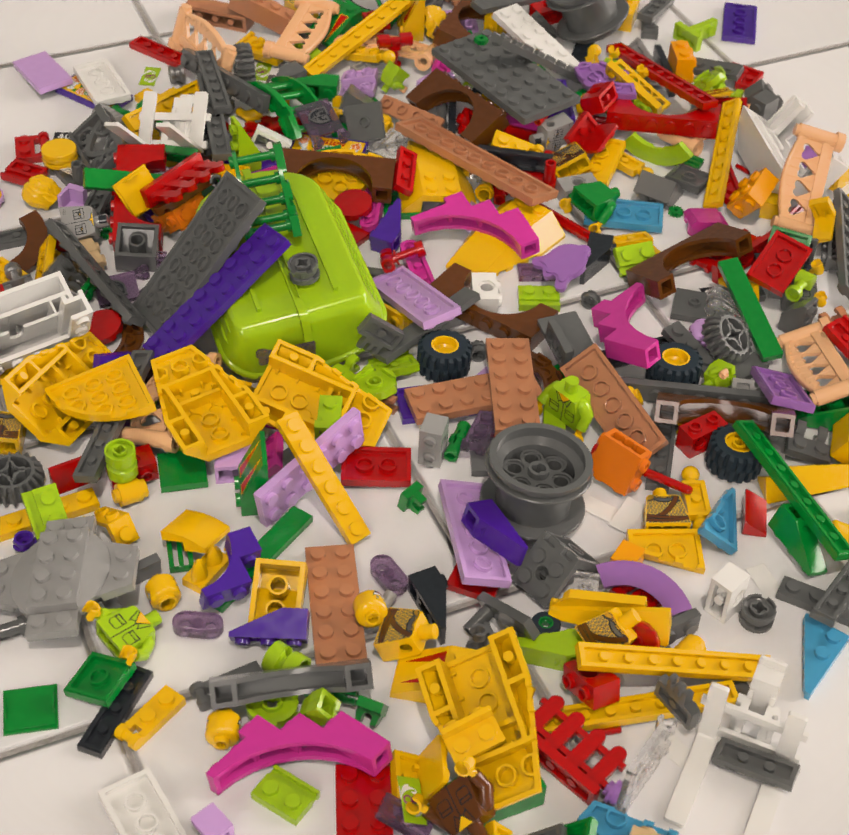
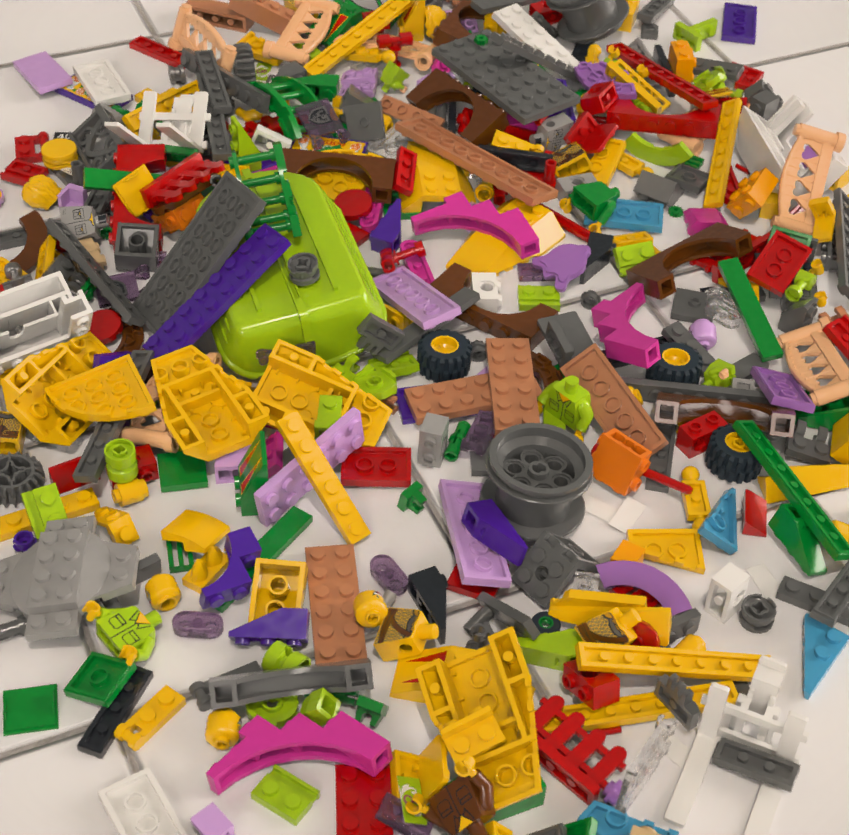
(149, 76): lime sticker -> none
(665, 511): torso -> none
(726, 337): dark grey gear -> none

